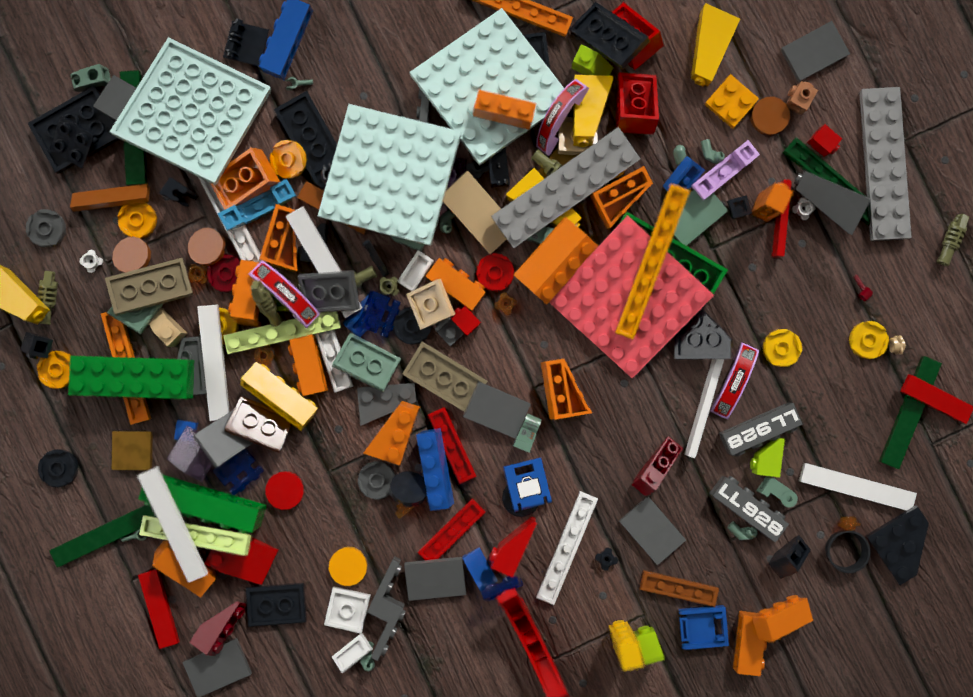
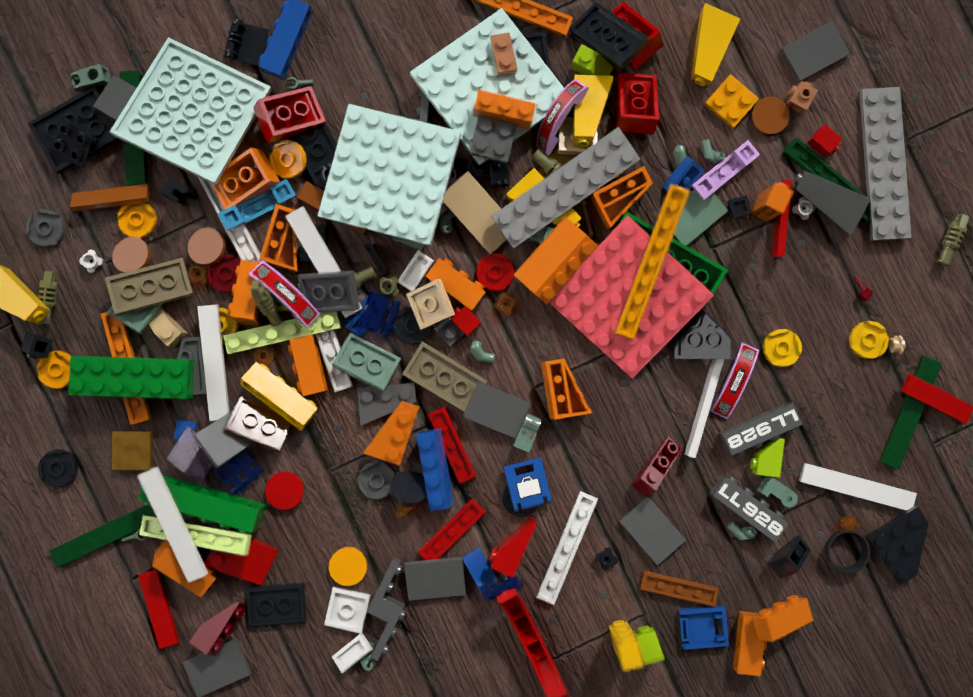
(288, 114): none -> red slope
(479, 353): none -> sand green arm
(492, 139): none -> dark grey plate
(503, 53): none -> nougat plate

